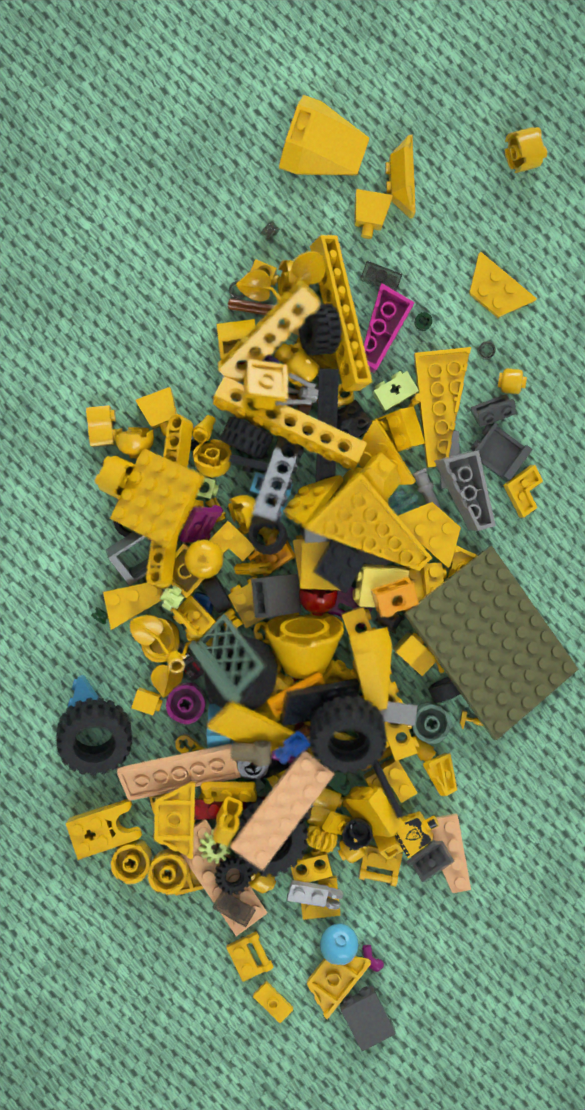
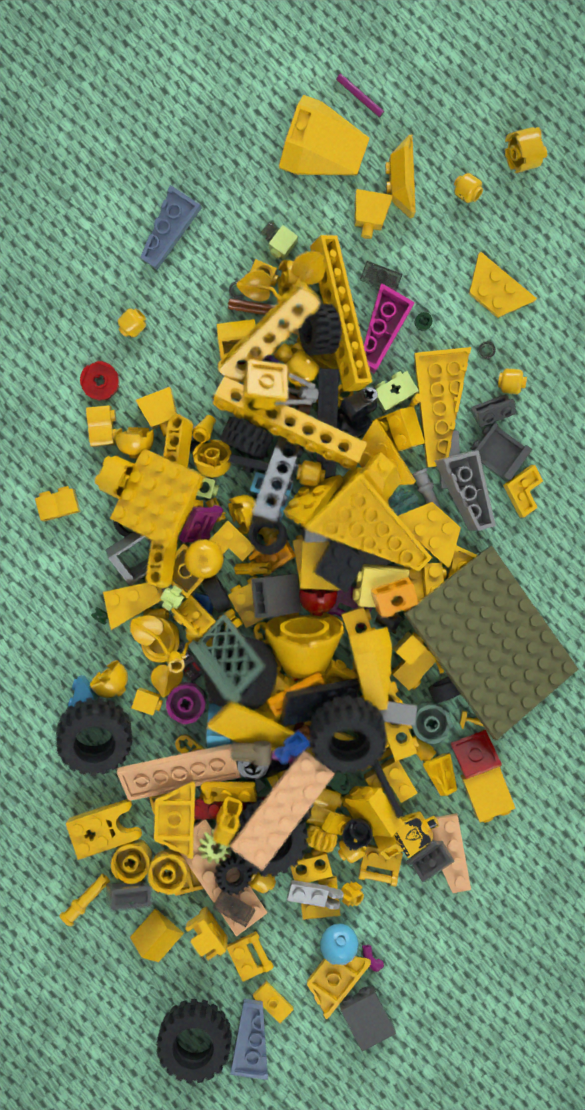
(57, 504): none -> yellow brick
(79, 905): none -> yellow pin
(95, 370): none -> red plate
(111, 681): none -> yellow cylinder
(120, 894): none -> dark grey window
(131, 322): none -> yellow head
(155, 936): none -> yellow slope
(160, 613): none -> yellow pin
(174, 219): none -> sand blue wing
(187, 1064): none -> black tyre
(210, 938): none -> yellow panel
(250, 1045): none -> sand blue wing
(283, 243): none -> yellowish green brick
(310, 473): none -> yellow head
(352, 894): none -> yellow gear
(360, 95): none -> magenta bar
(360, 404): none -> black piece
(407, 675): none -> yellow brick
(468, 188): none -> yellow head
(476, 754): none -> red plate
(488, 795): none -> yellow brick

